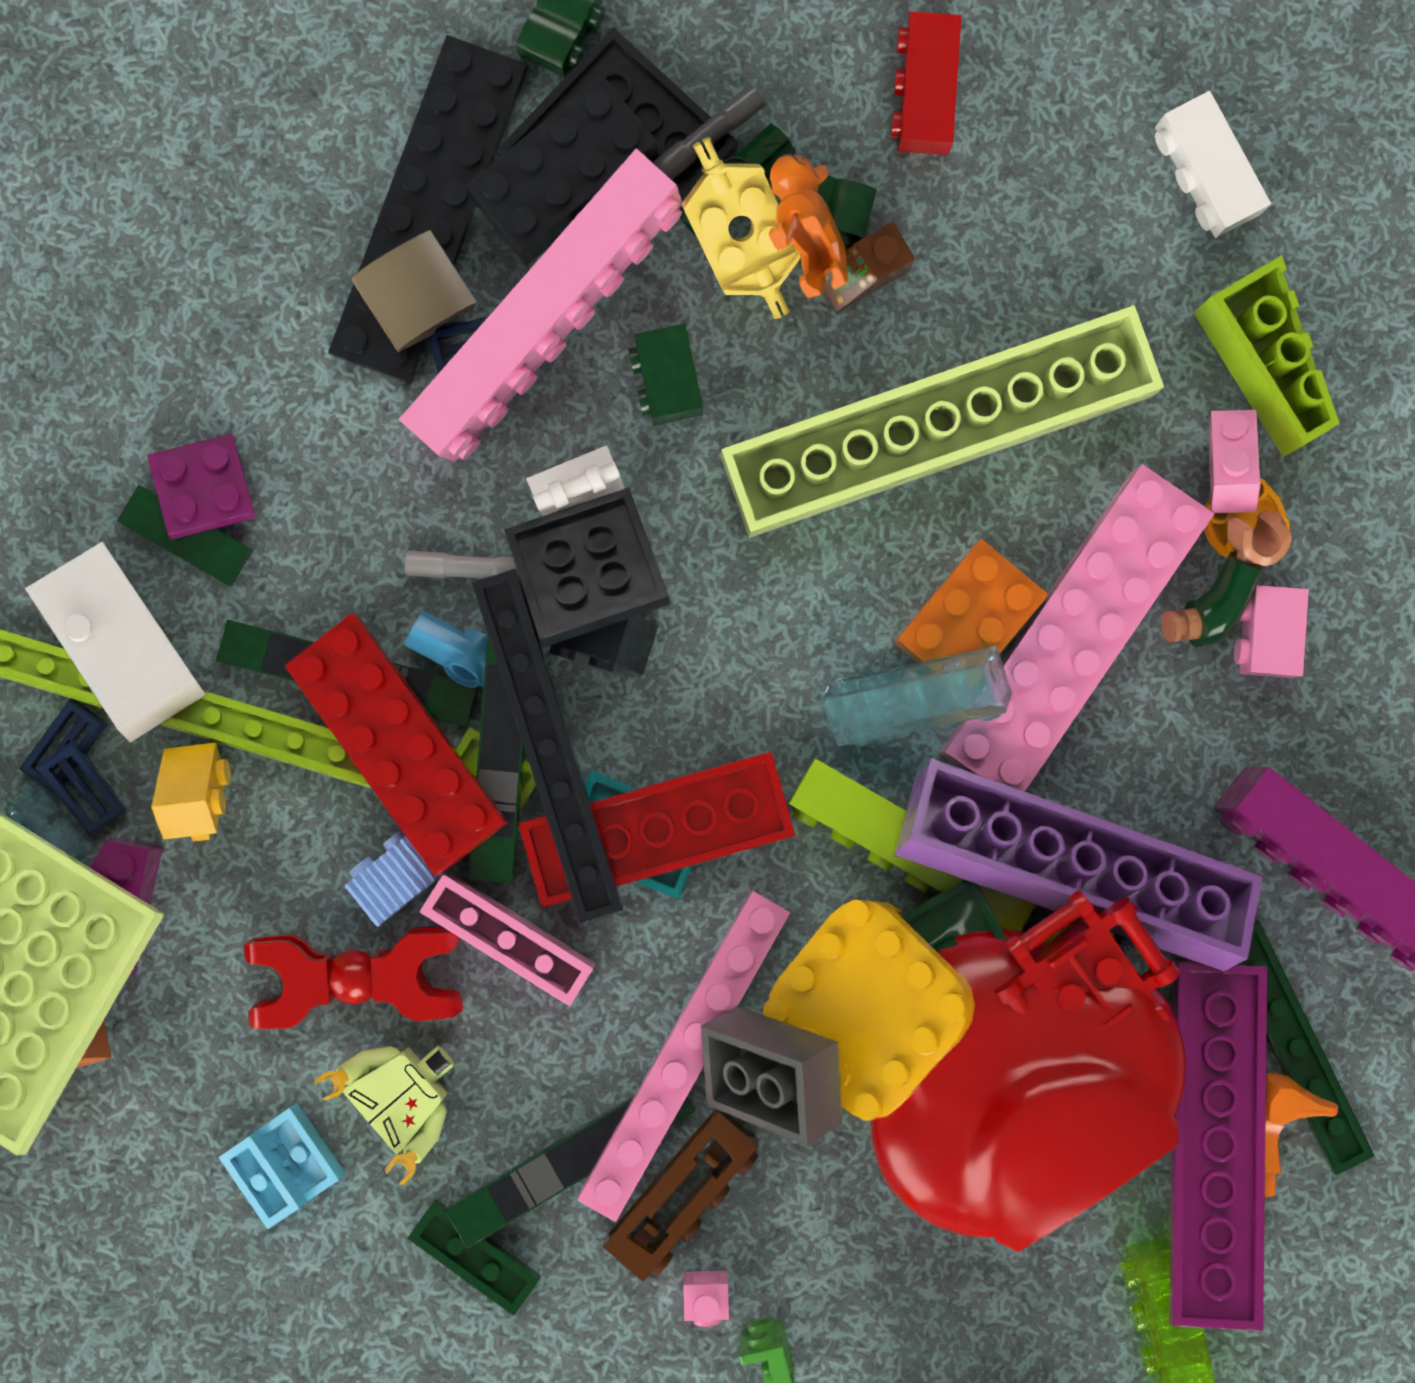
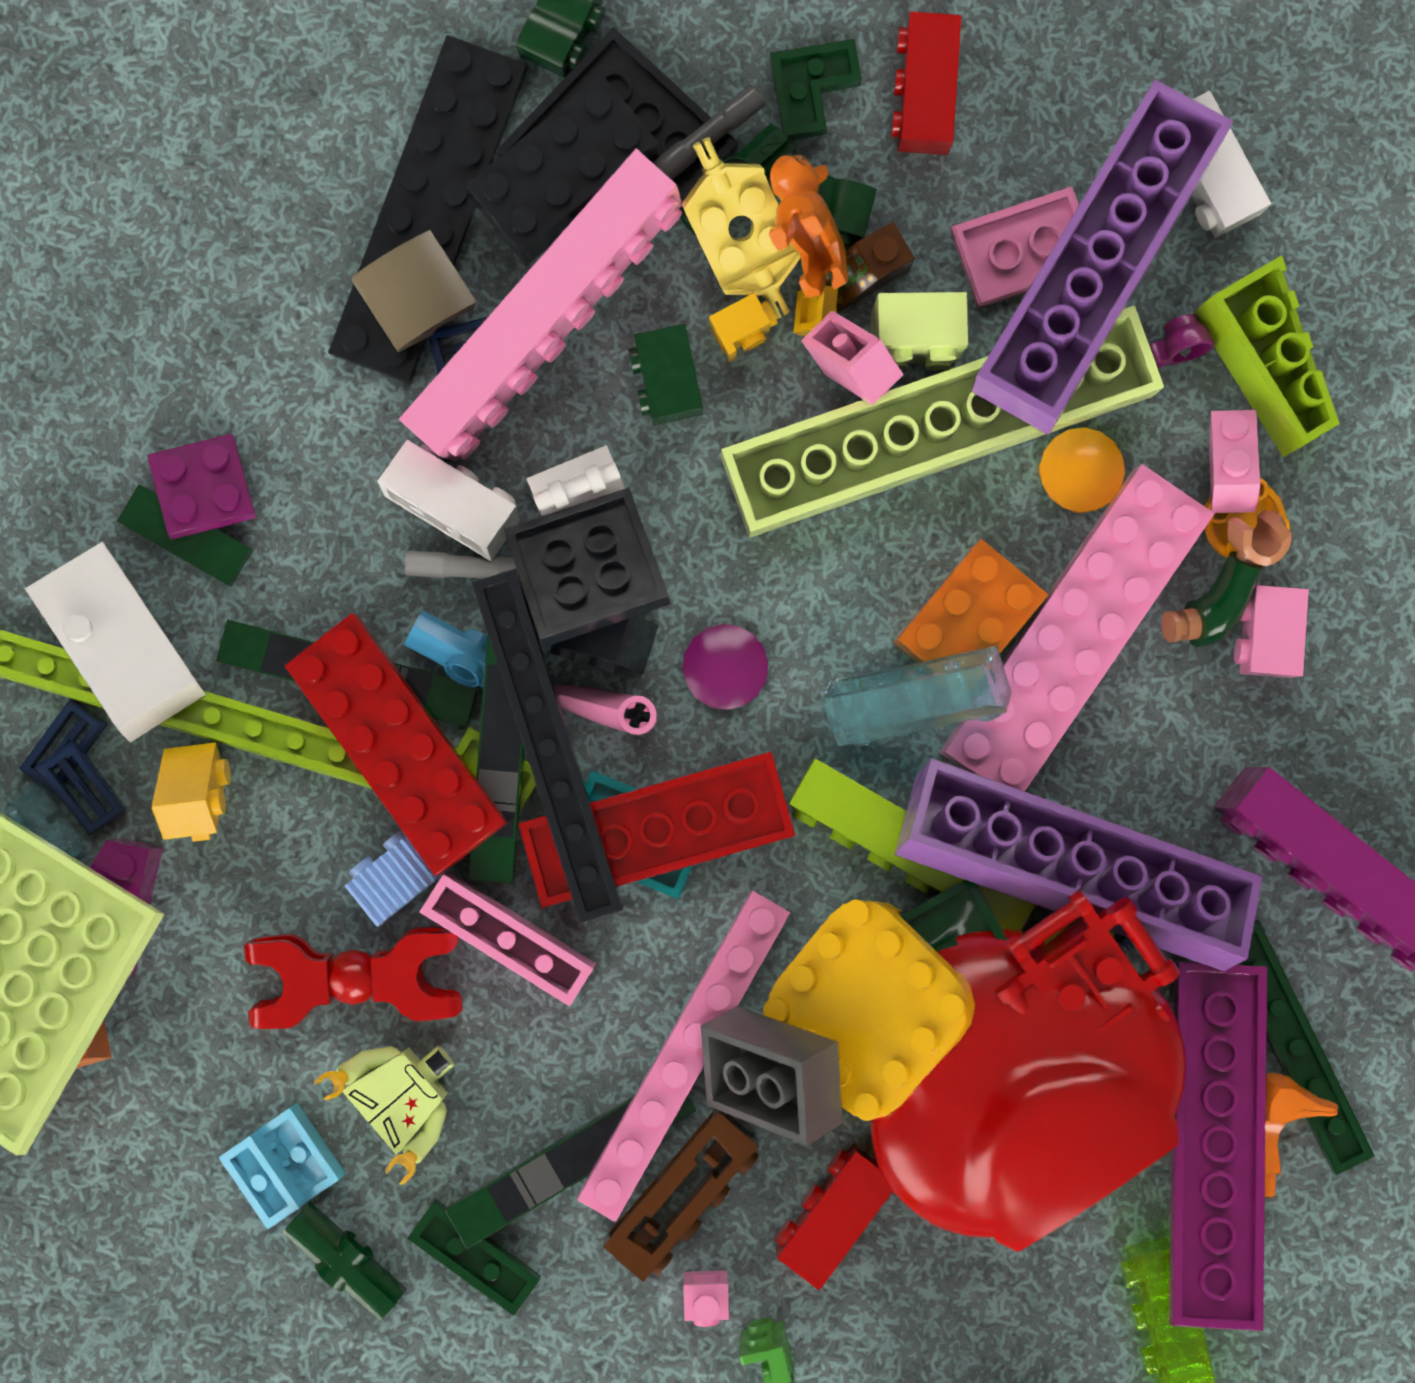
(344, 1261): none -> dark green piece
(449, 499): none -> white brick
(605, 707): none -> bright pink piece
(725, 666): none -> magenta dish
(742, 325): none -> yellow brick
(801, 78): none -> dark green plate
(813, 310): none -> yellow plate
(833, 1216): none -> red brick
(852, 357): none -> bright pink brick
(922, 327): none -> yellowish green piece
(1011, 245): none -> bright pink tile
(1082, 470): none -> light orange dish
(1101, 257): none -> medium lavender brick
(1180, 334): none -> magenta piece

